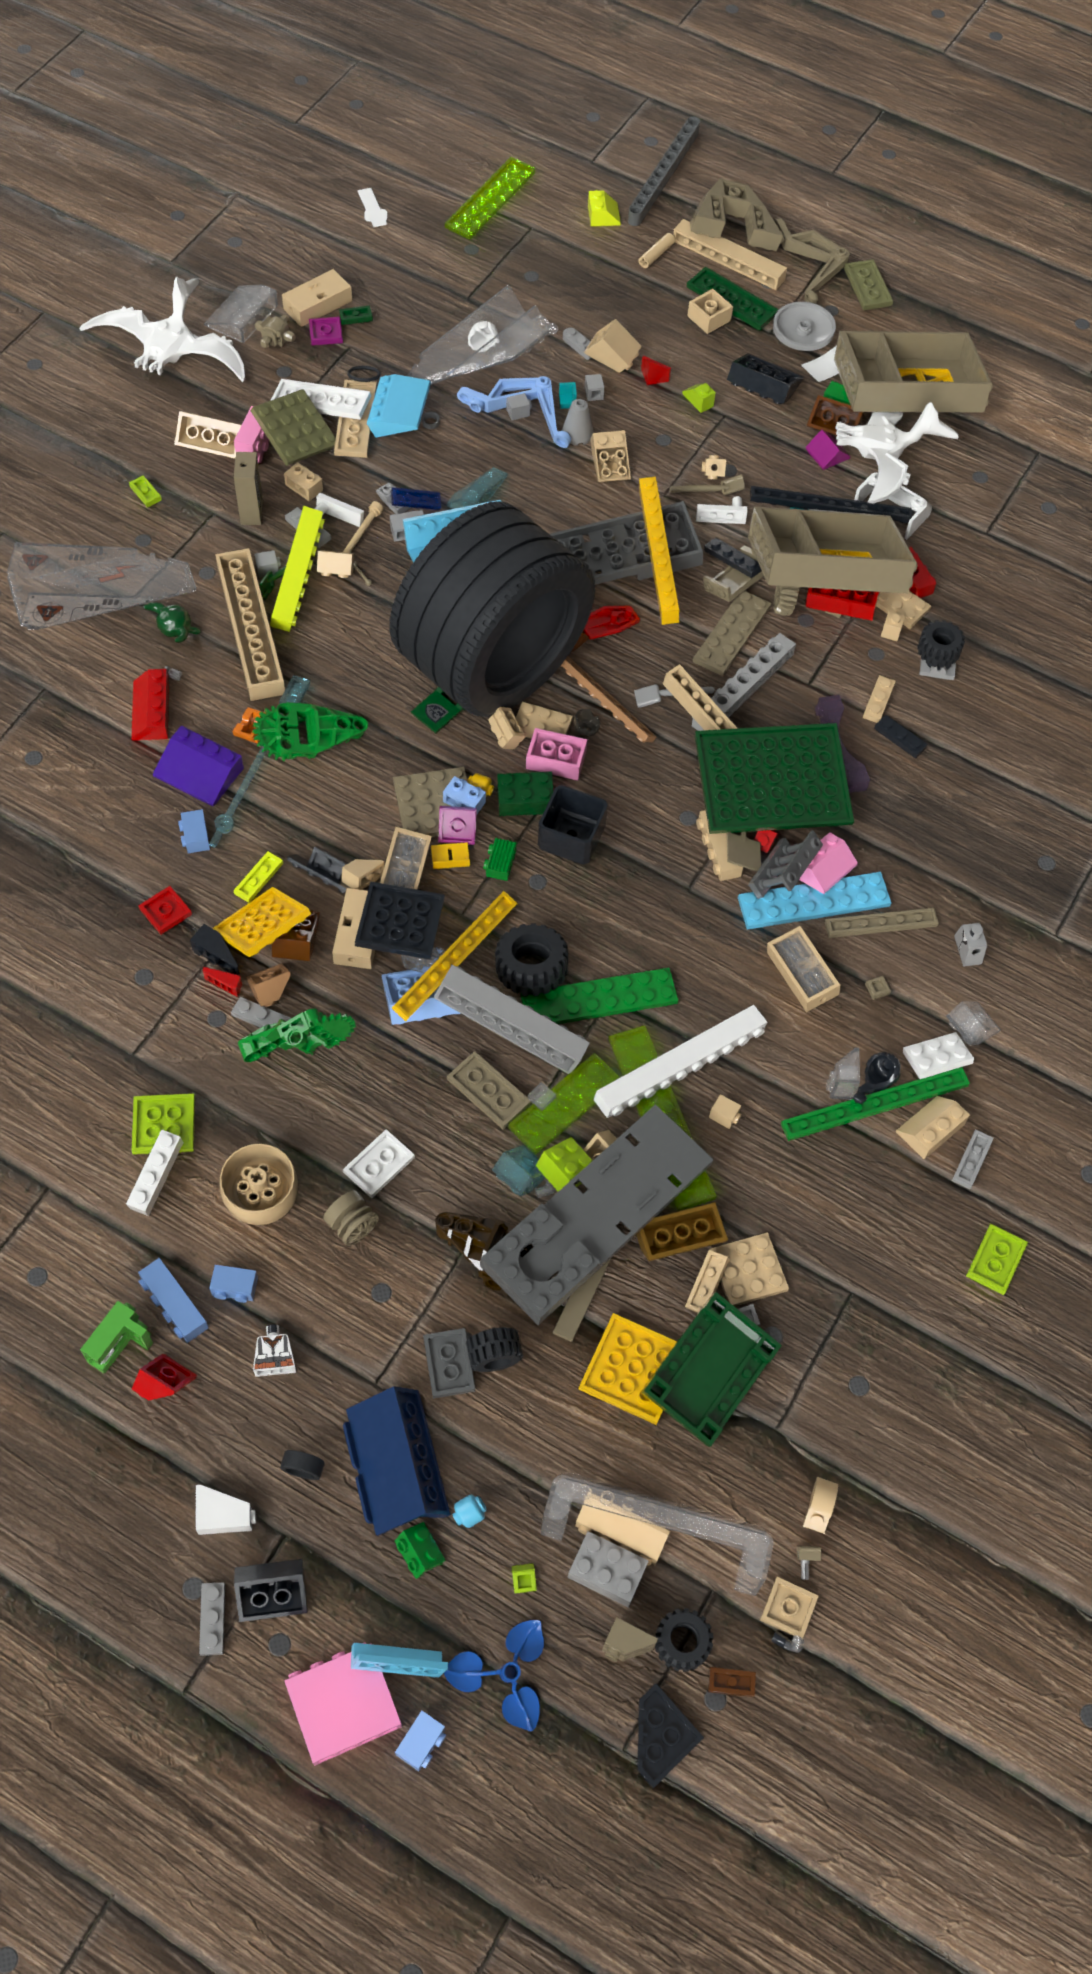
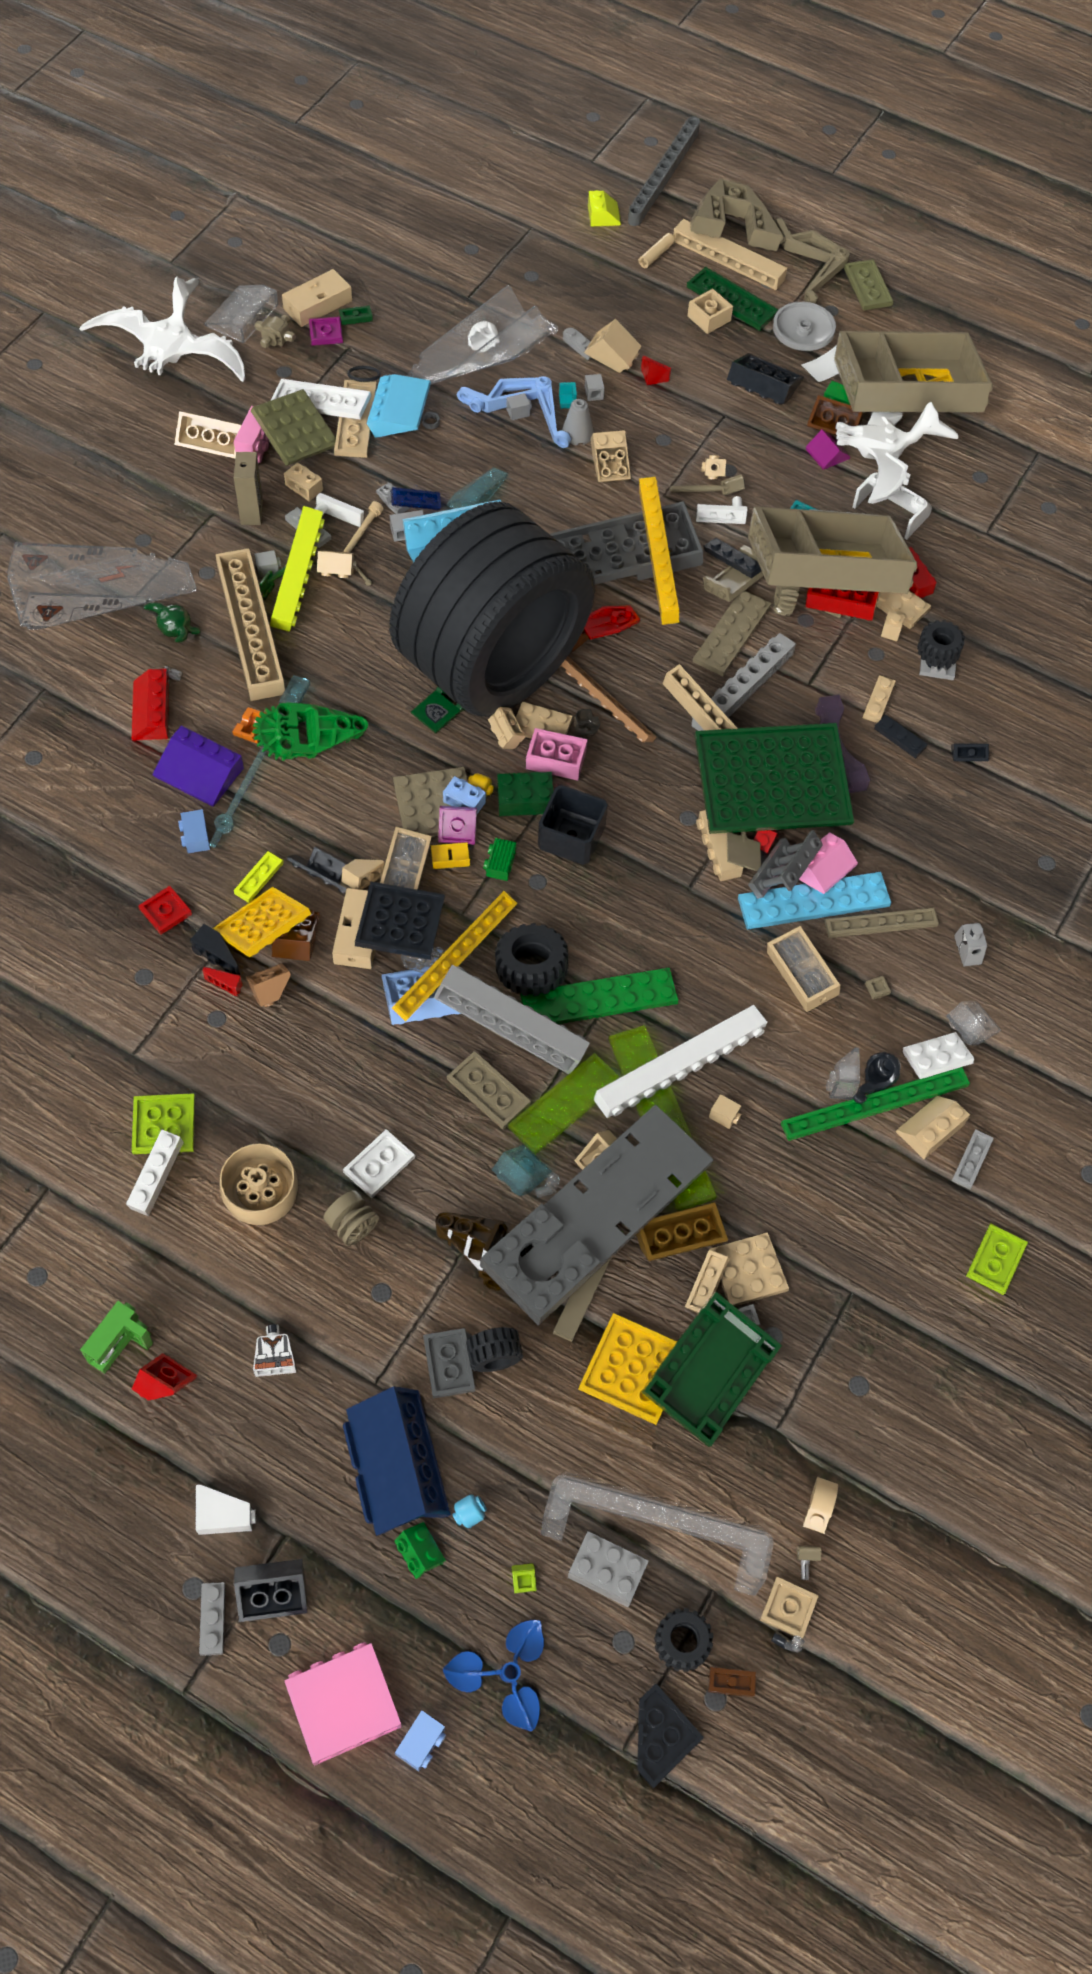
(145, 491): lime plate -> none
(173, 1301): medium blue brick -> none
(233, 1283): medium blue brick -> none
(255, 1014): light grey plate -> none
(294, 1032): green connector -> none
(302, 1465): black tyre -> none
(373, 212): white sticker -> none
(397, 1660): medium azure fence -> none
(489, 198): clear neon green plate -> none
(541, 1096): clear plate -> none
(563, 1163): lime brick -> none
(627, 1642): dark tan slope -> none
(633, 1535): tan slope -> none
(652, 694): light grey piece -> none
(701, 396): lime slope -> none
(827, 503): black plate -> none
(970, 752): none -> black slope

